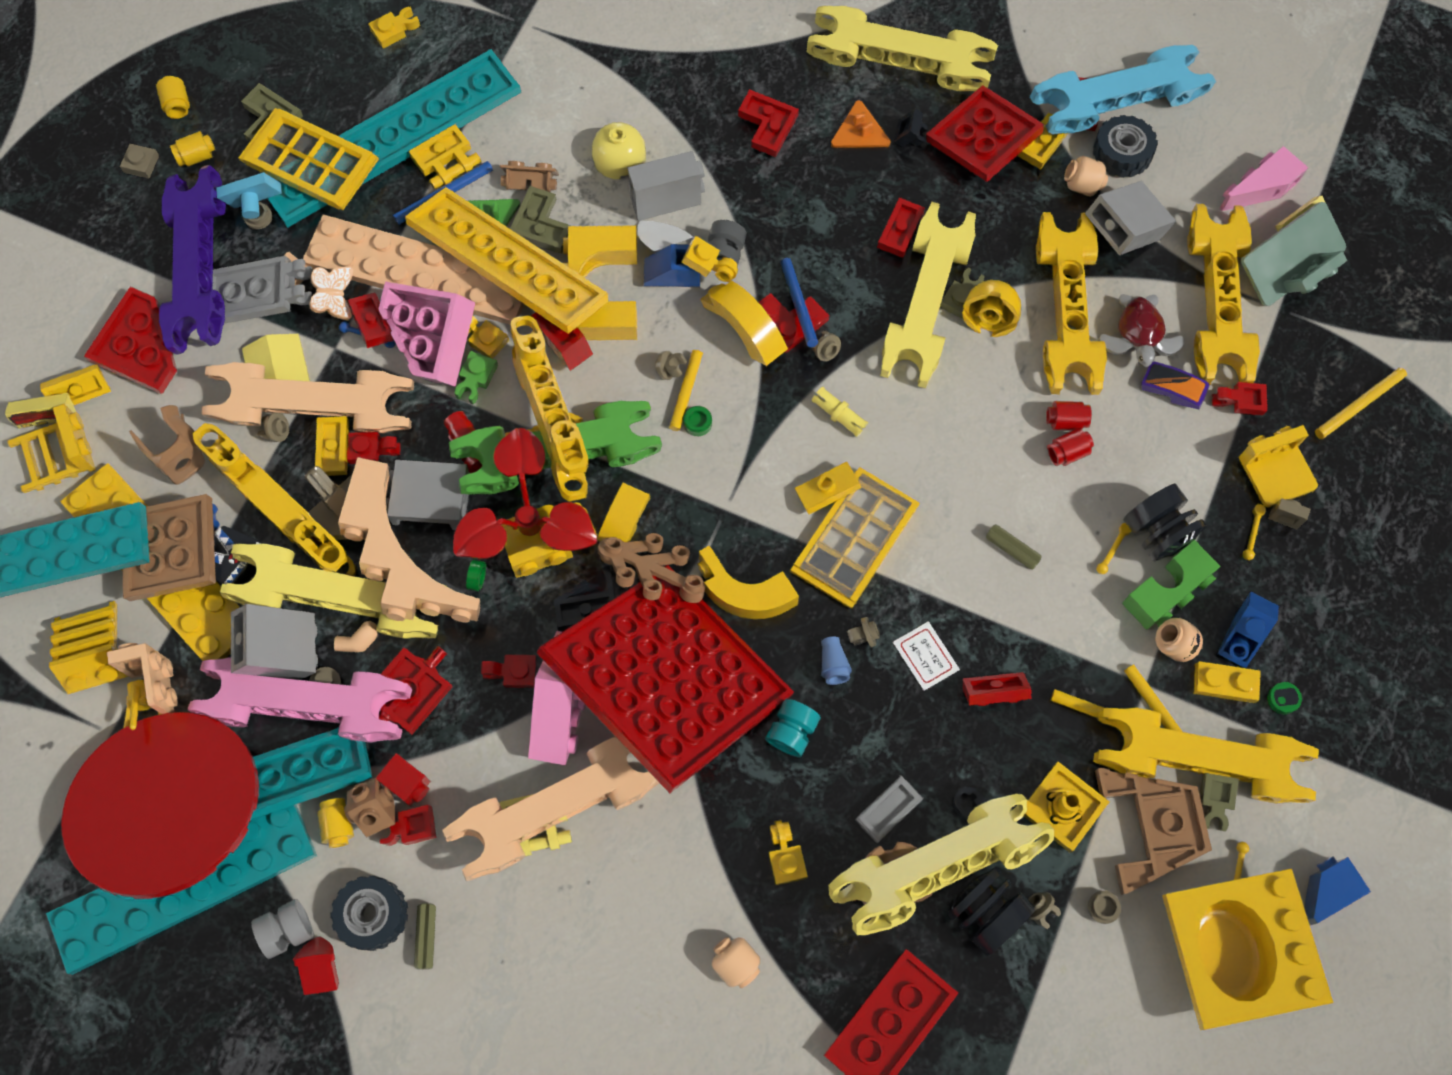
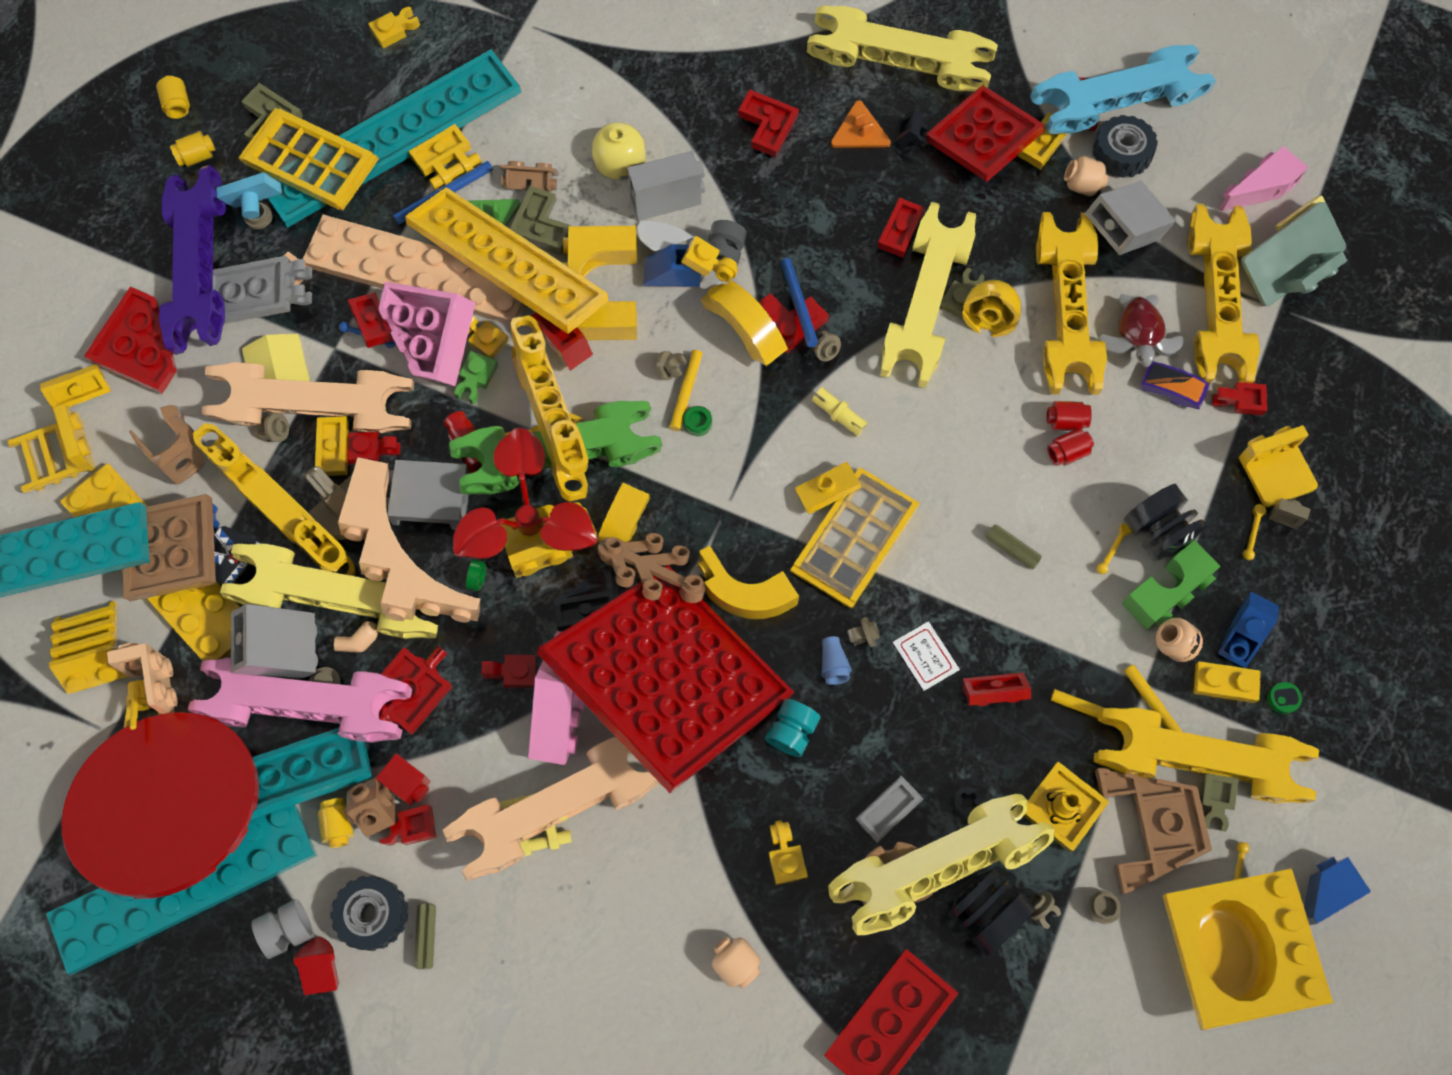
(36, 410): light yellow slope -> none
(139, 161): dark tan plate -> none
(330, 291): light nougat animal -> none
(1360, 403): yellow bar -> none

